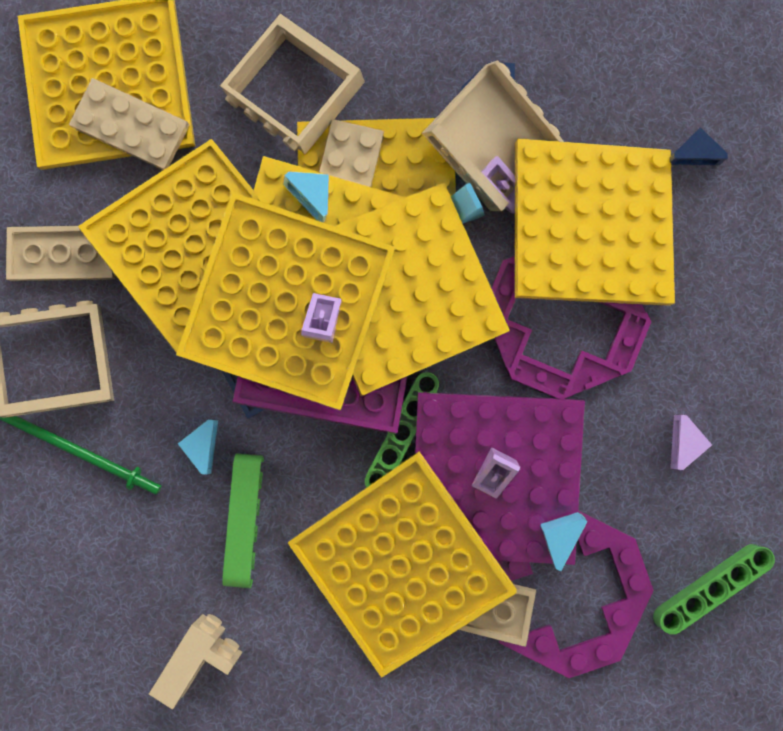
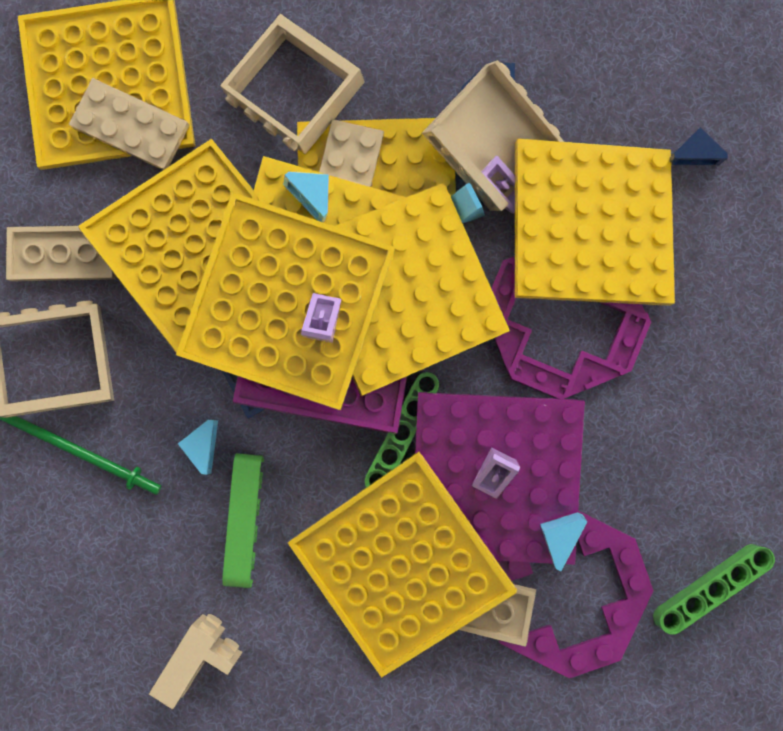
(687, 442): lavender slope -> none

